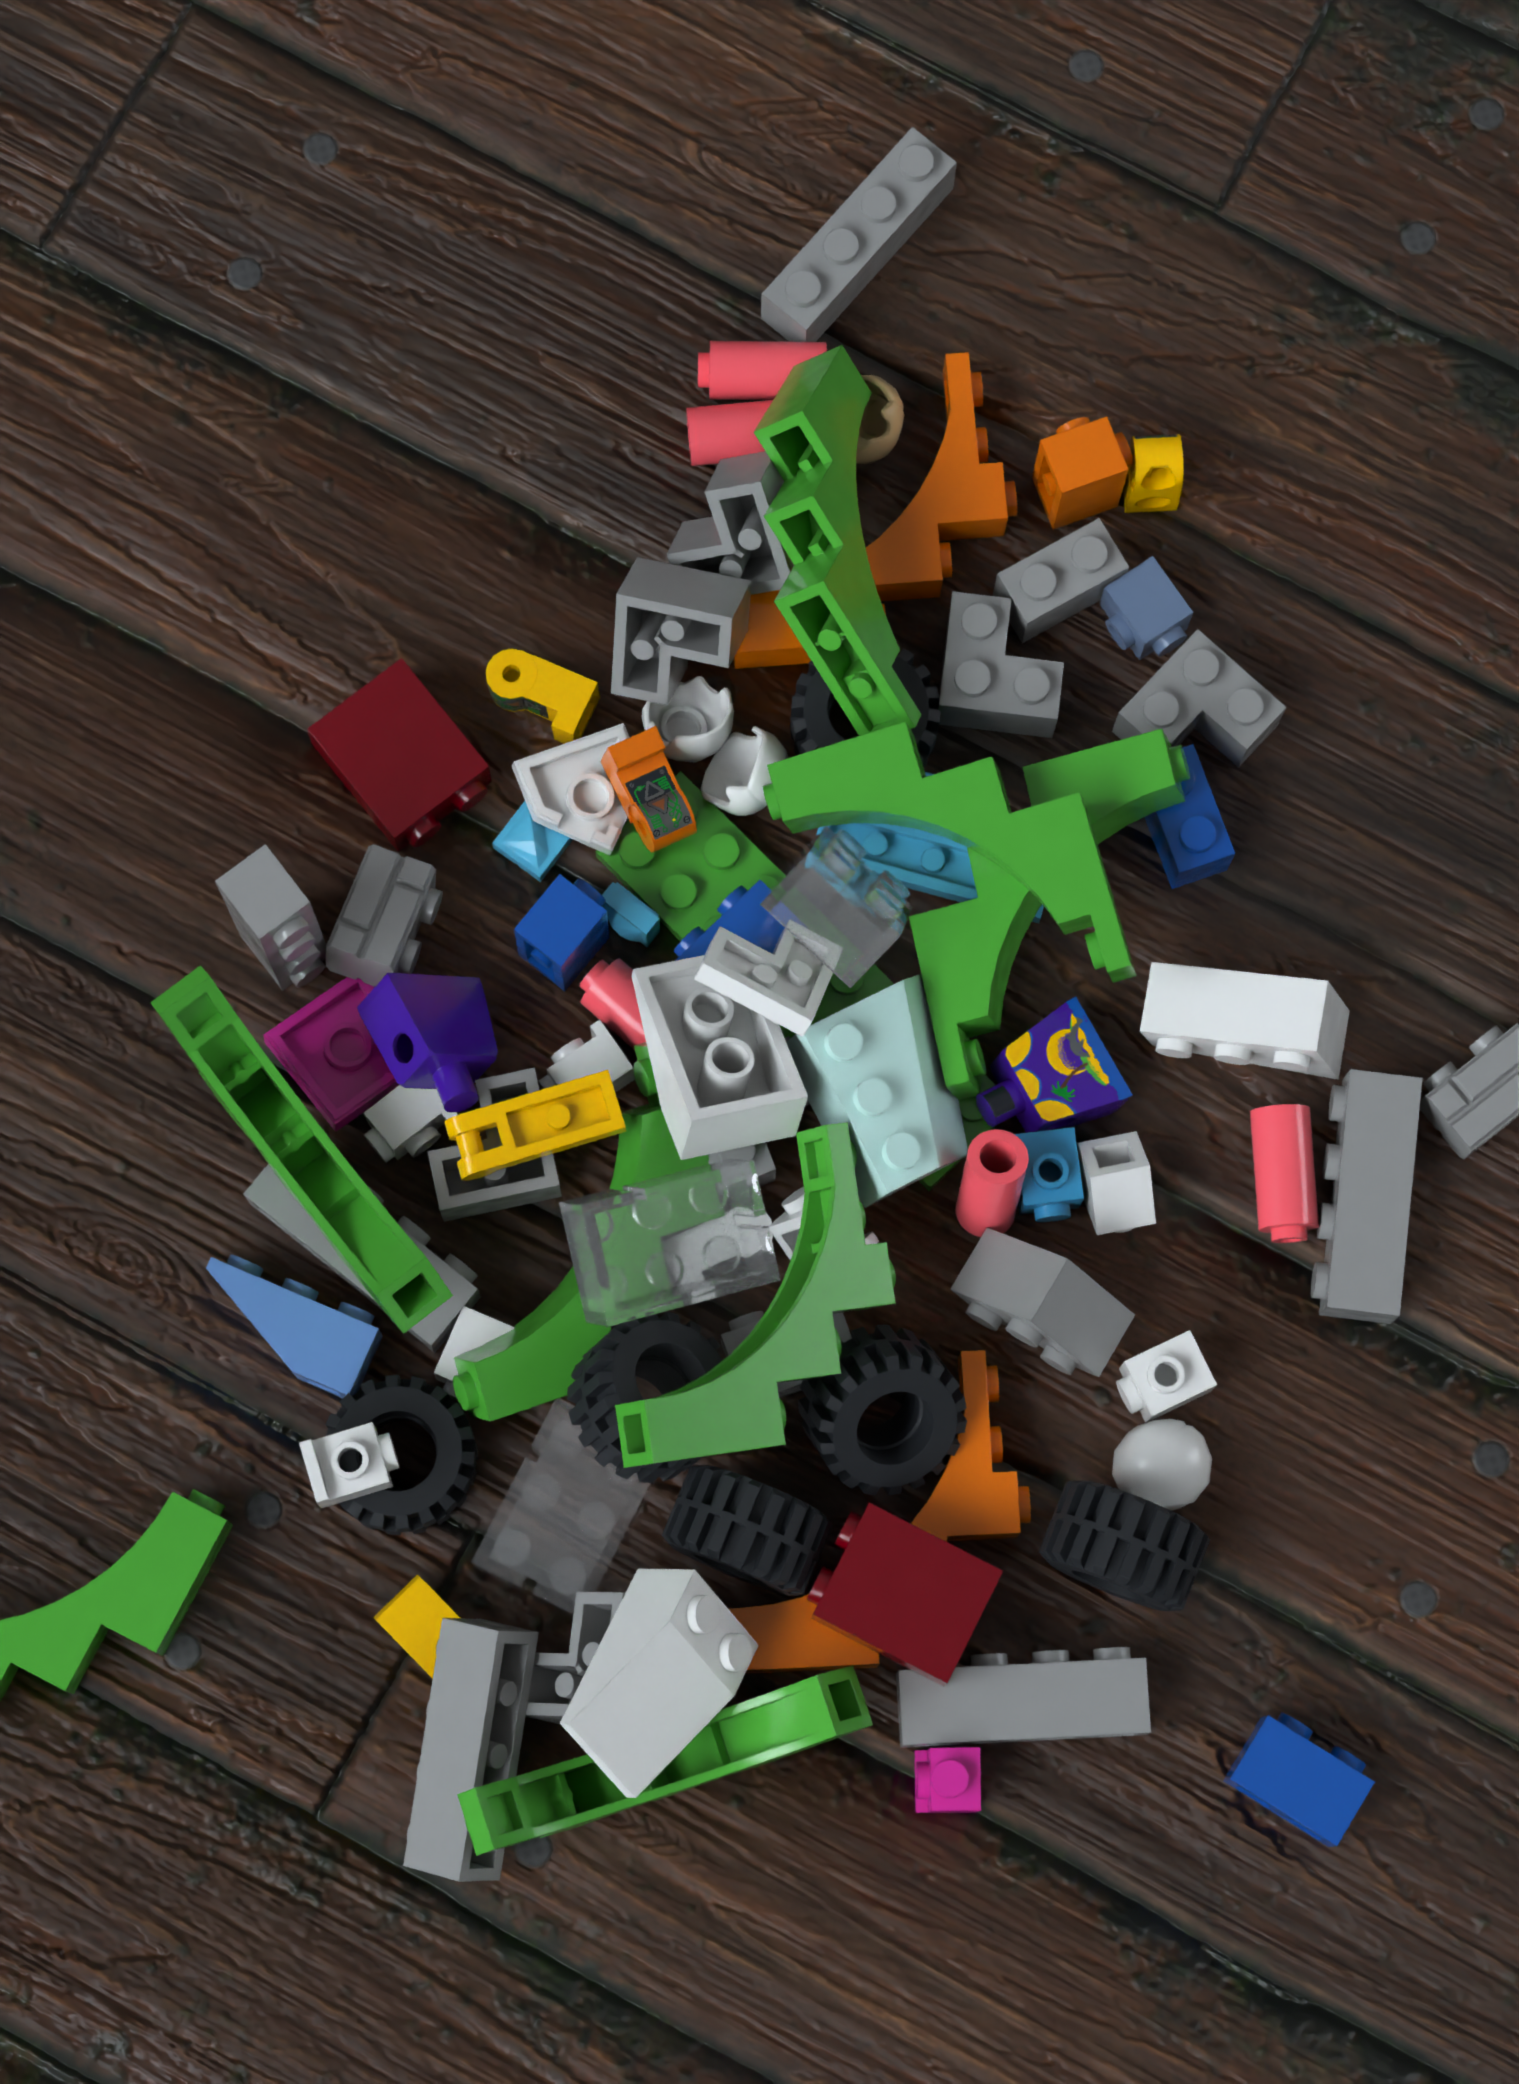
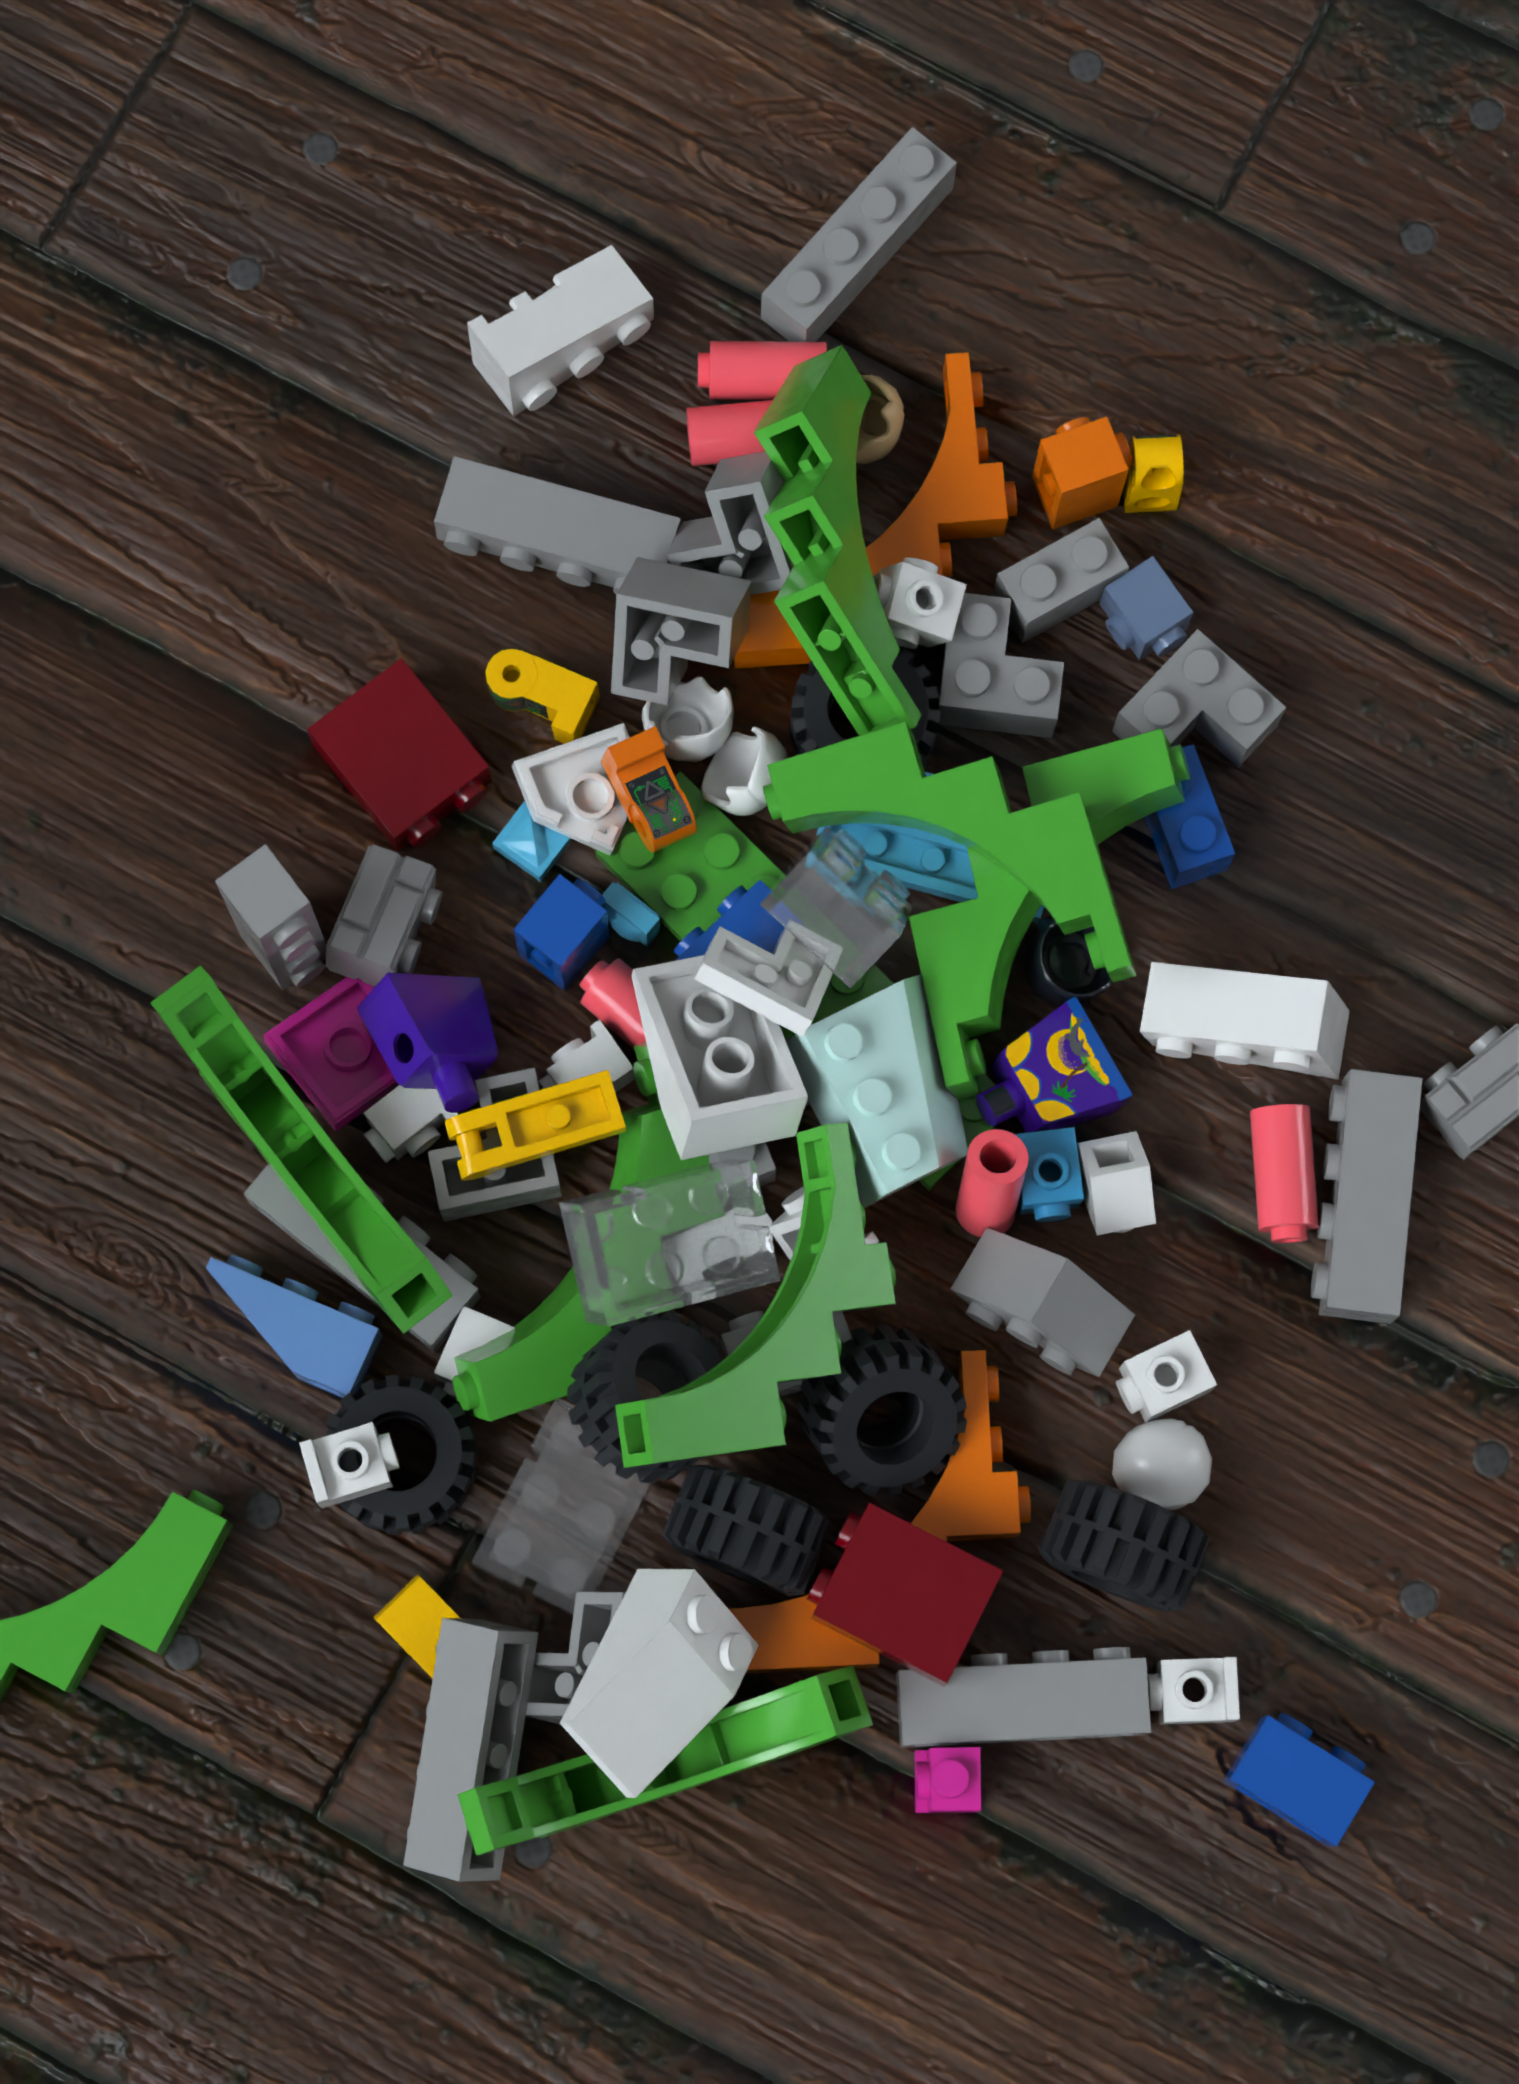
(548, 525): none -> light grey brick
(560, 330): none -> white wedge
(919, 602): none -> white brick
(1062, 966): none -> black hair
(1220, 1691): none -> white brick

